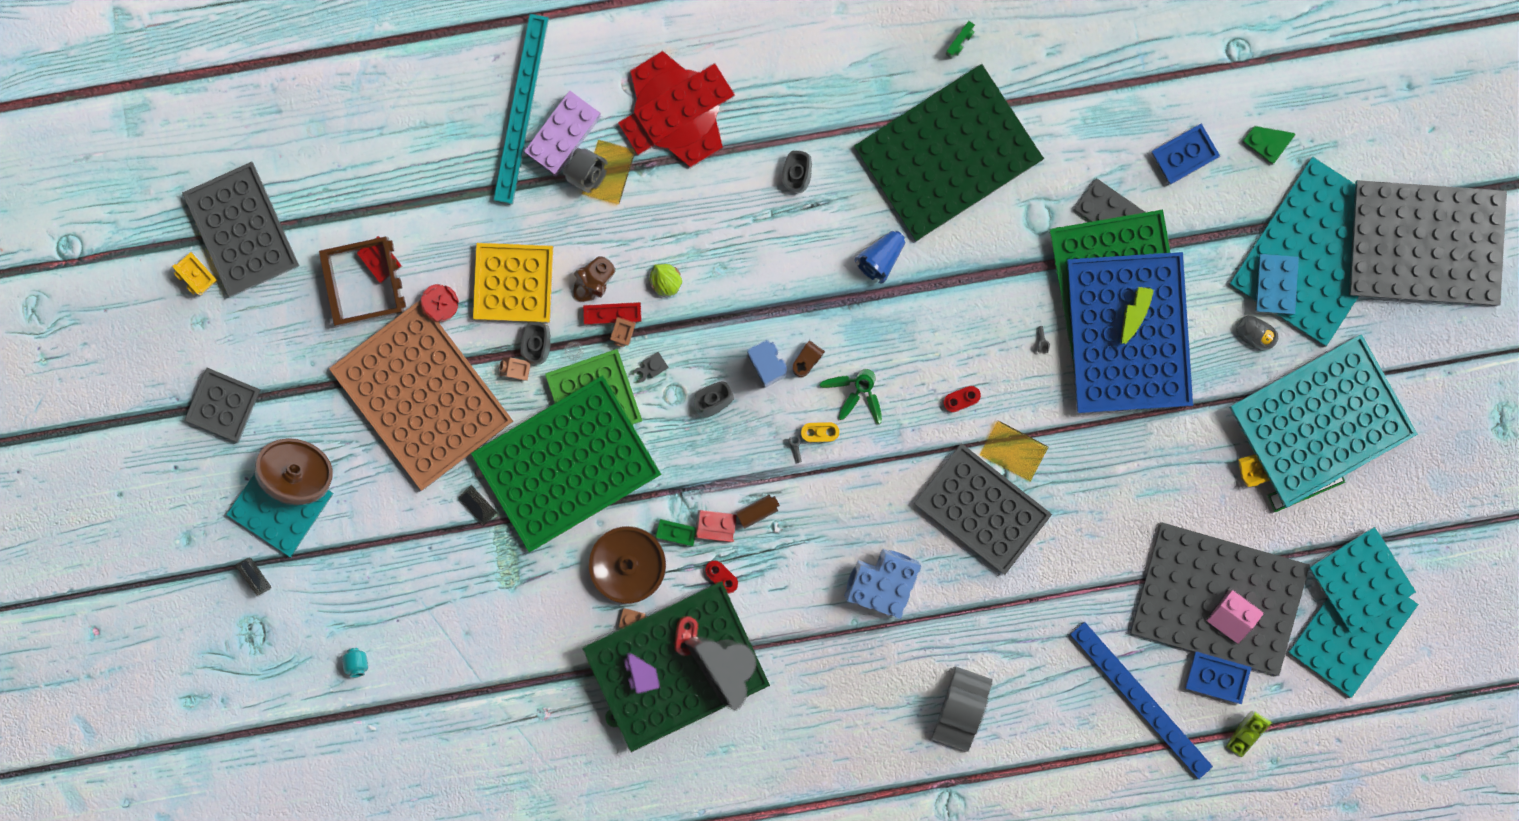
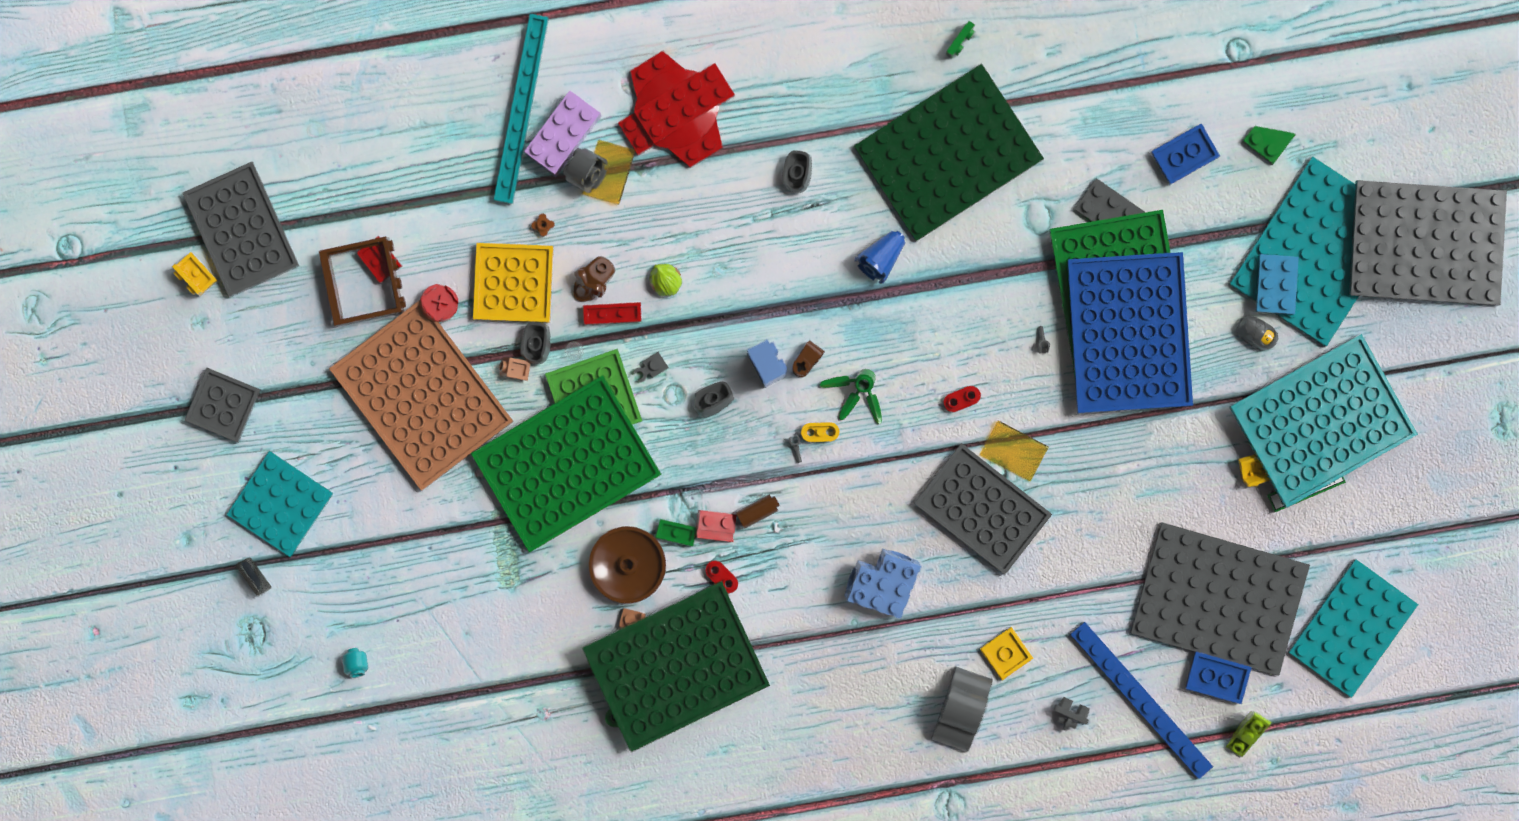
(293, 471): reddish brown dish -> none
(477, 505): clear smoke slope -> none
(548, 225): none -> dark orange plate
(622, 332): nougat bracket -> none
(643, 674): medium lavender slope -> none
(684, 634): red plate -> none
(725, 668): dark grey brick -> none
(1006, 653): none -> yellow tile
(1064, 707): none -> dark grey hips
(1135, 314): lime slope -> none
(1234, 616): bright pink slope -> none
(1362, 579): teal plate -> none

